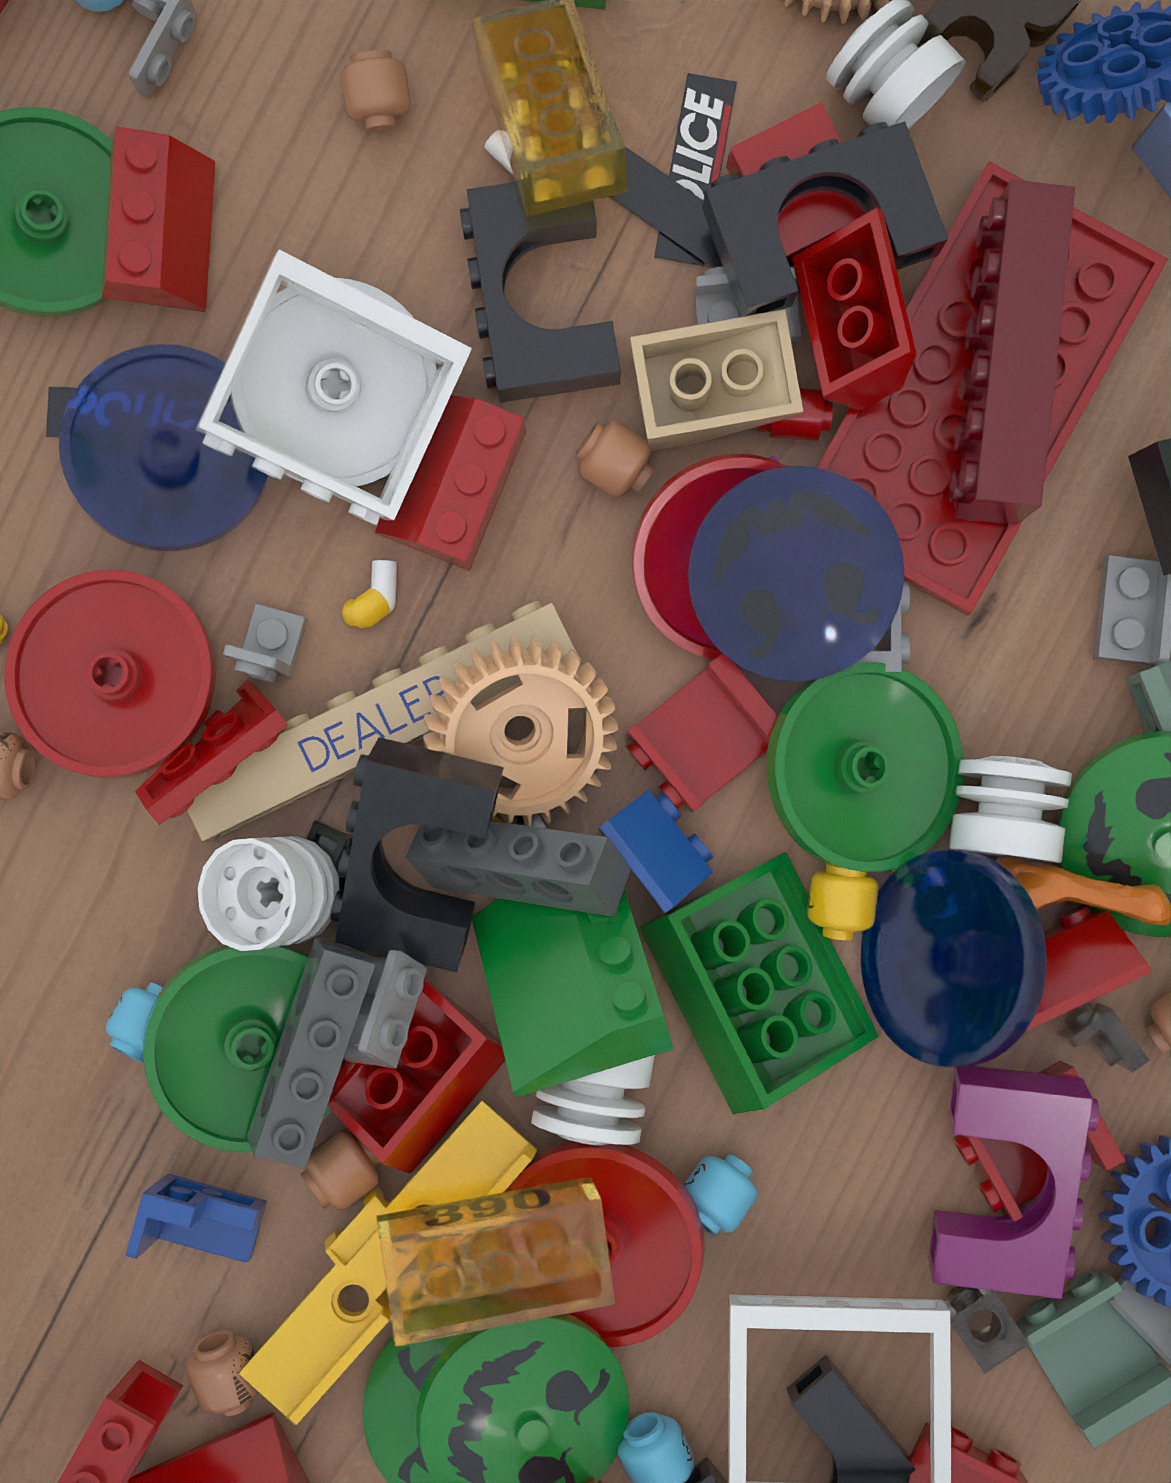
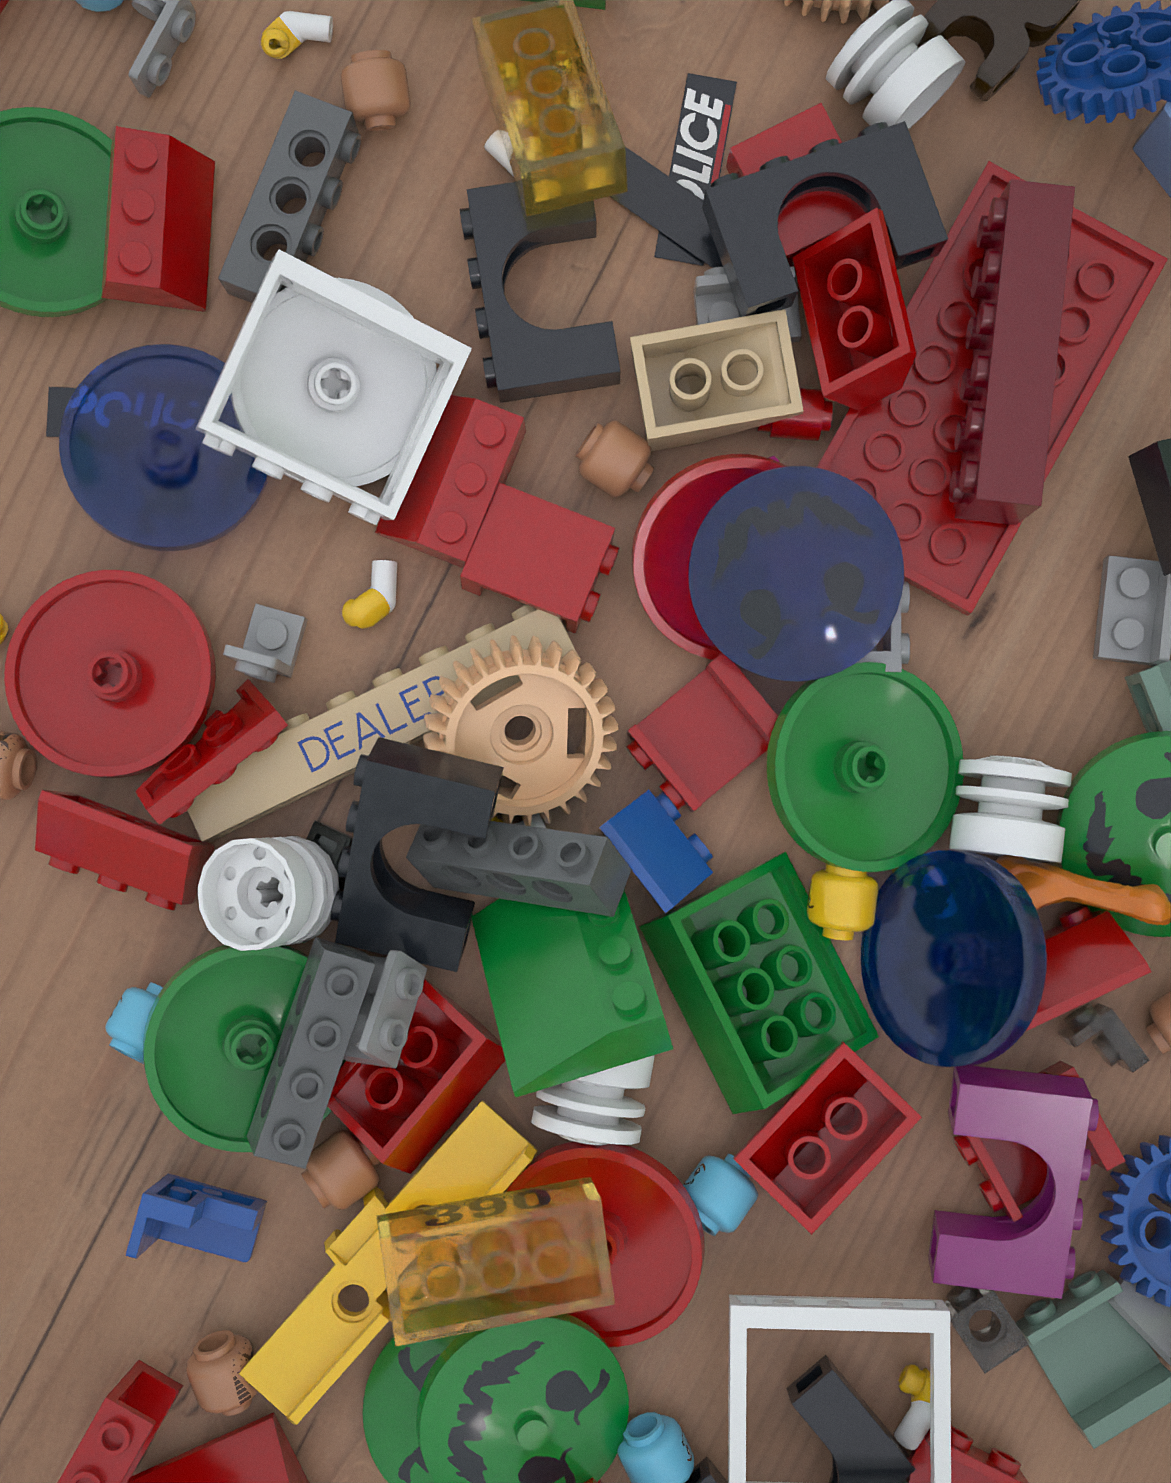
(119, 848): none -> red slope
(292, 30): none -> arm
(306, 128): none -> dark grey brick
(540, 556): none -> red panel
(827, 1137): none -> red slope
(917, 1419): none -> arm

